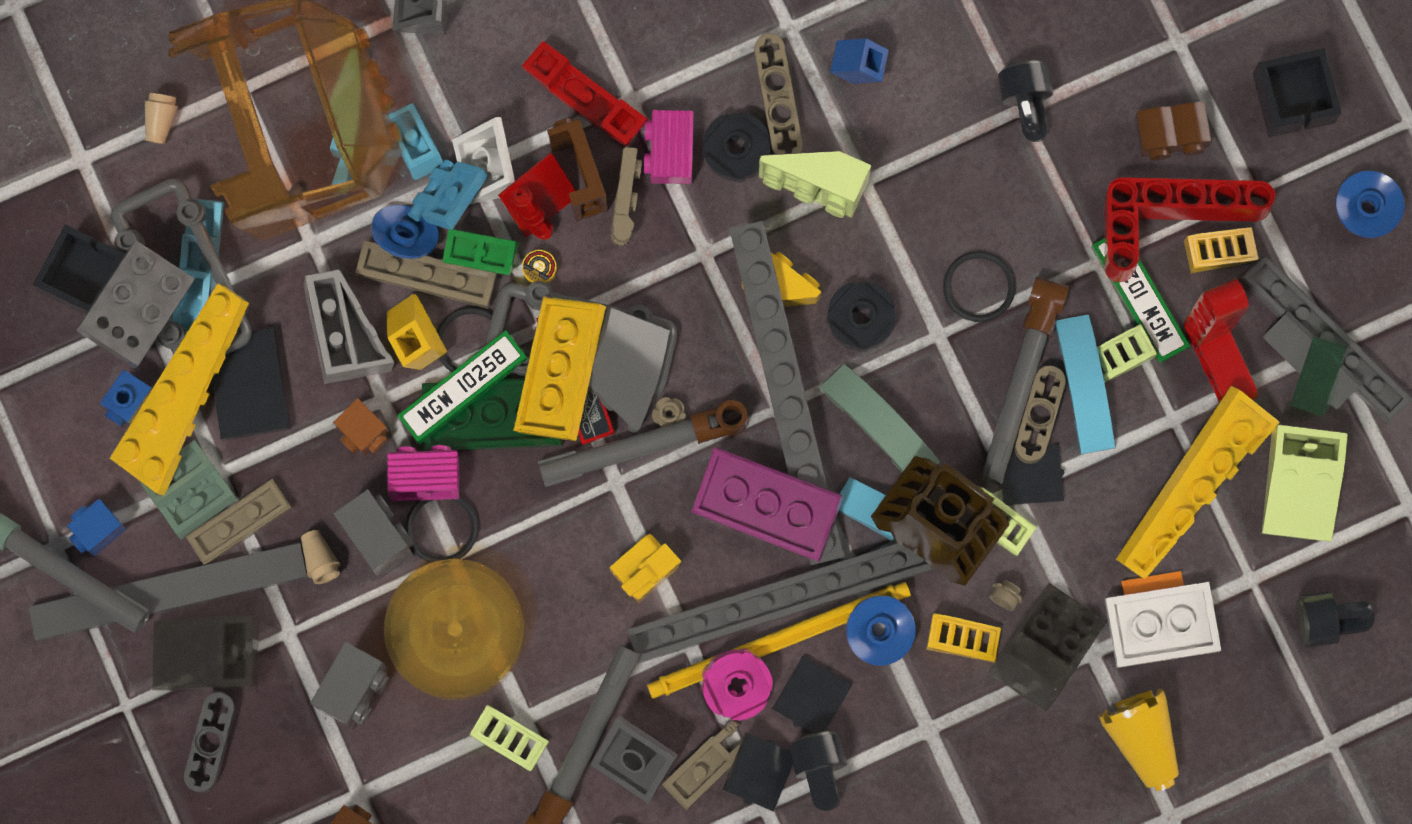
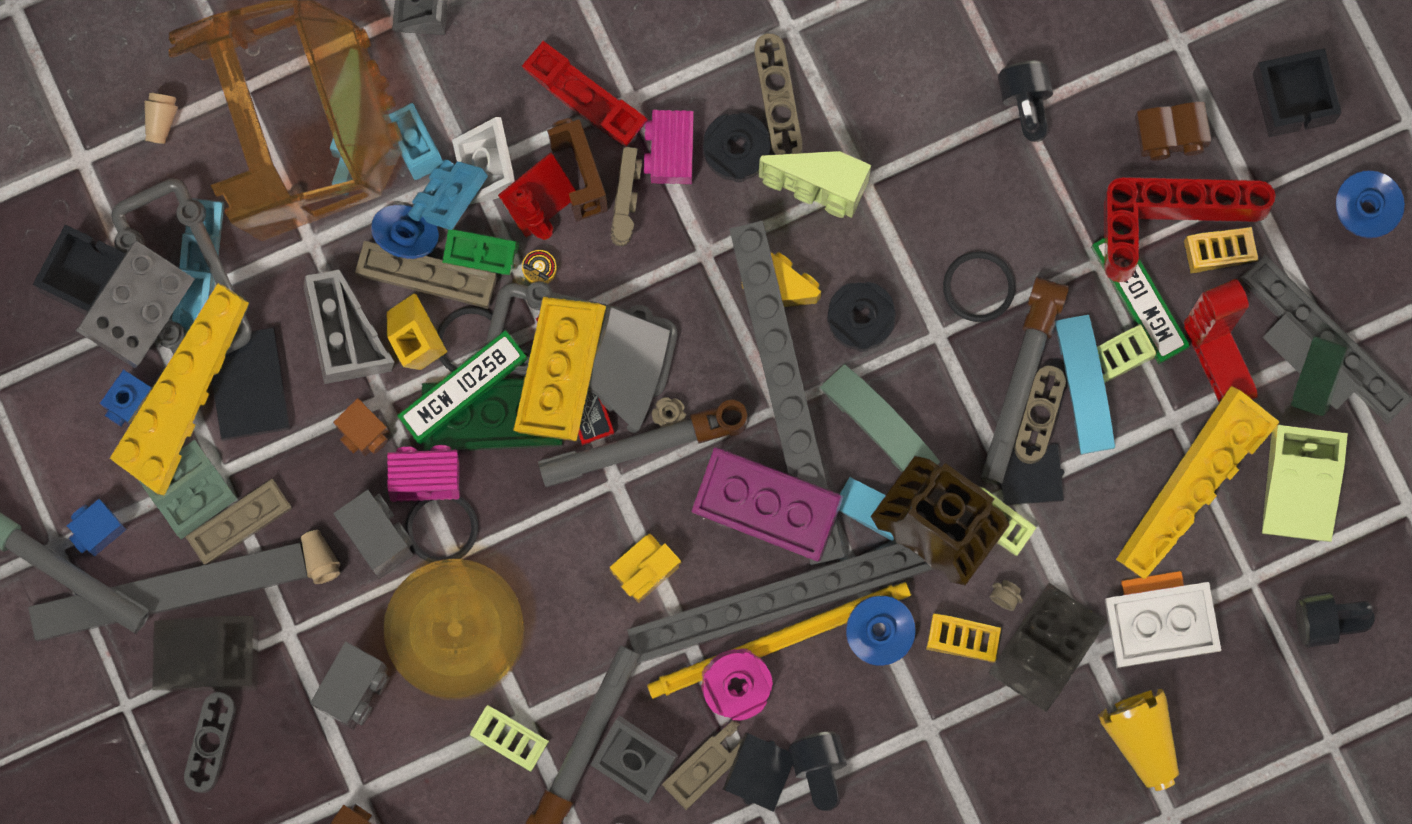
(811, 696): black piece -> none
(859, 61): blue brick -> none

